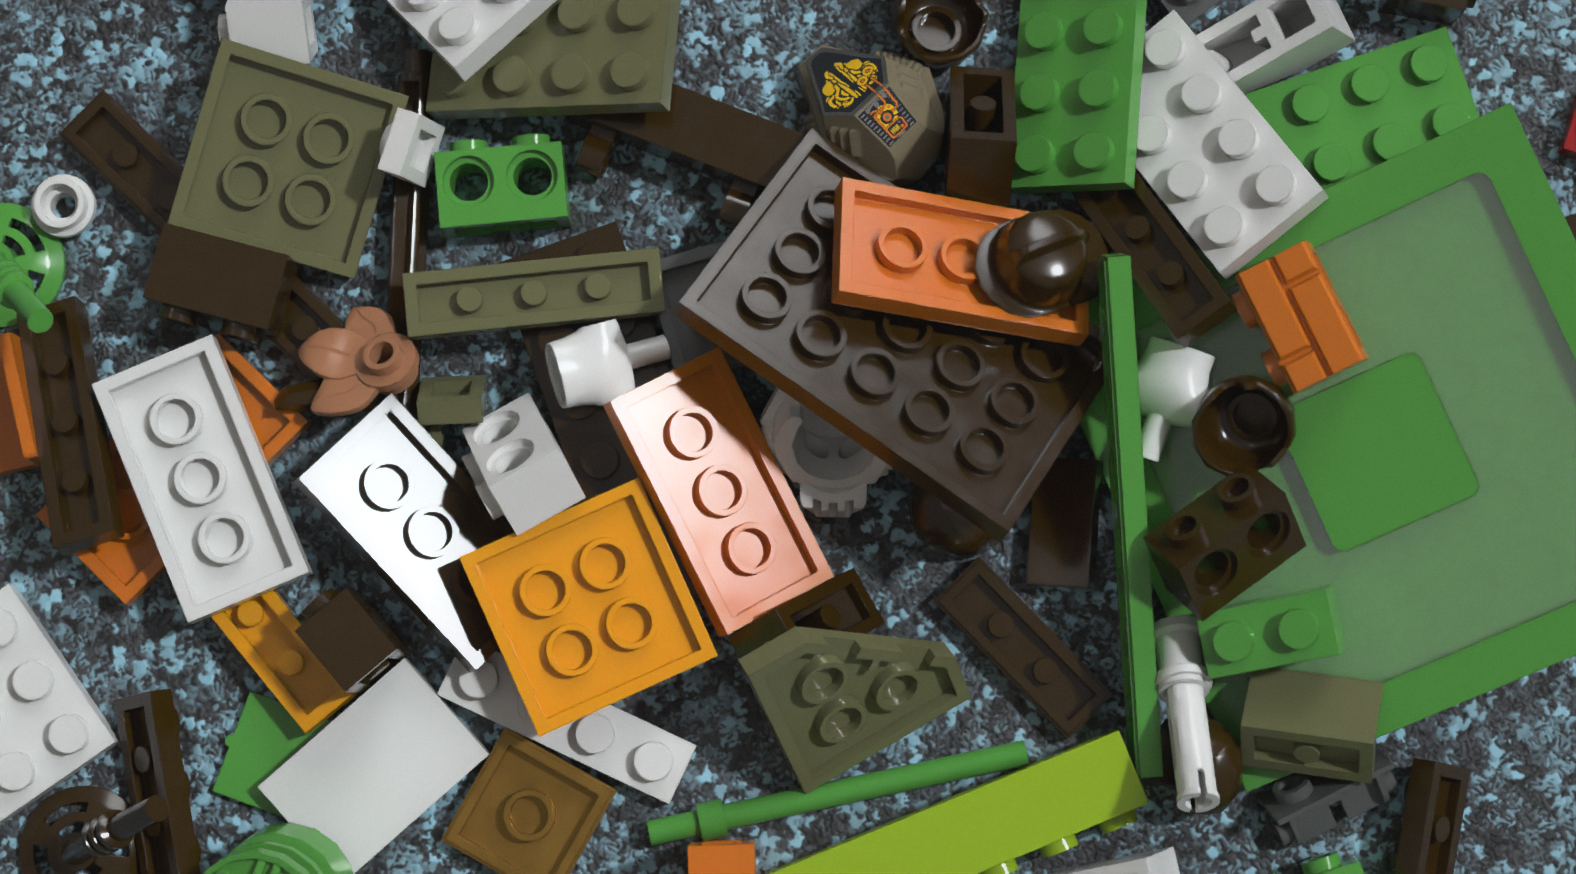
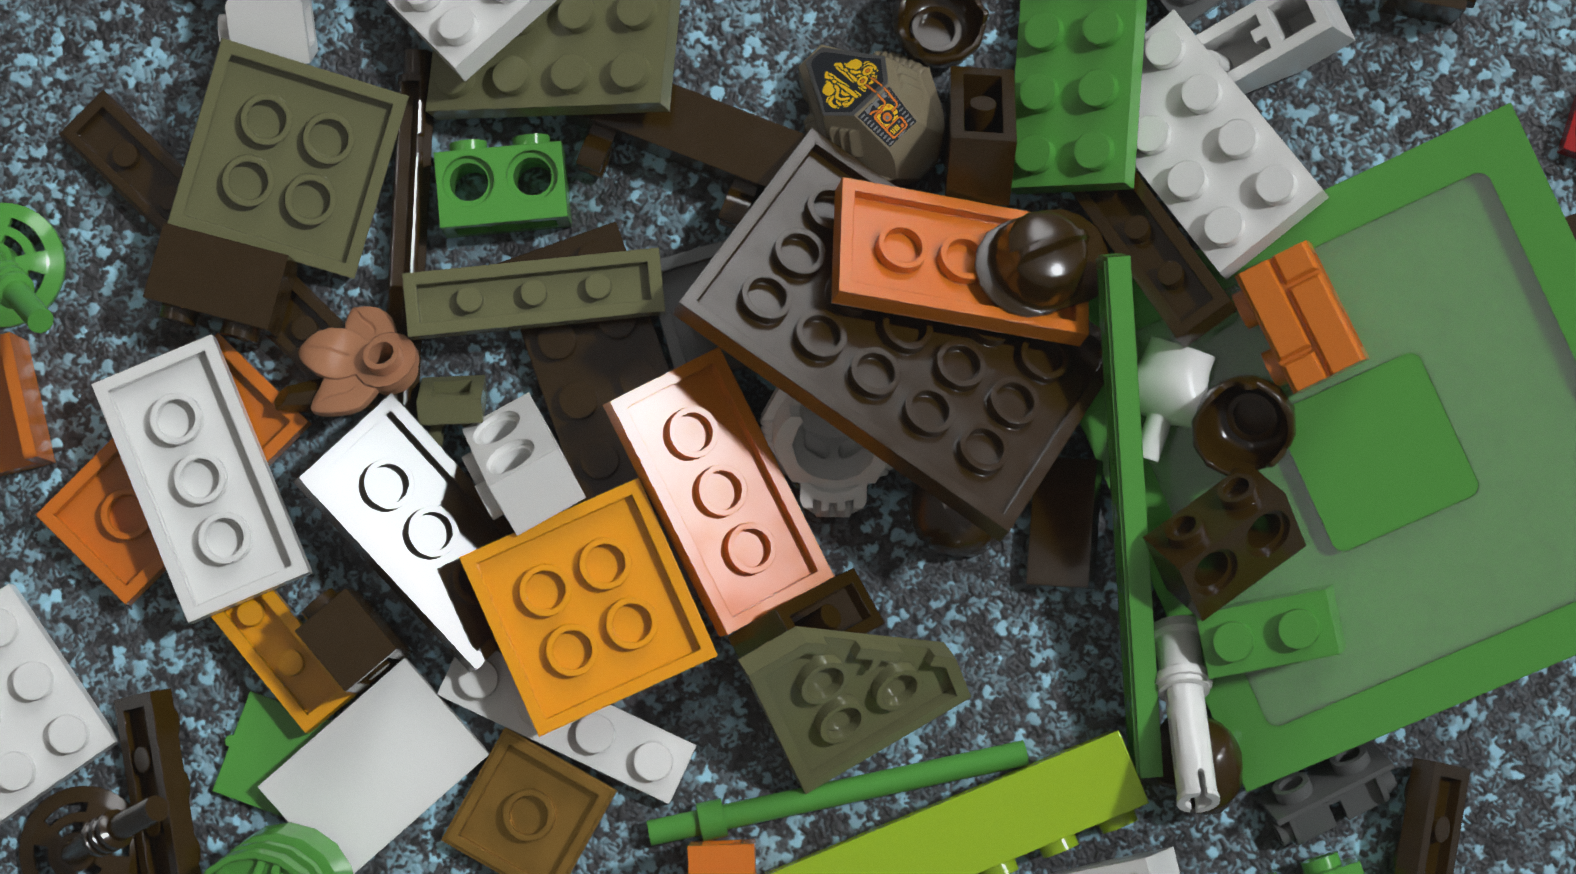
(49, 194): white plate -> none
(70, 430): dark brown plate -> none
(409, 147): white plate -> none
(598, 364): white piece -> none
(1023, 648): dark brown tile -> none
(1311, 724): olive panel -> none
(1369, 106): bright green plate -> none

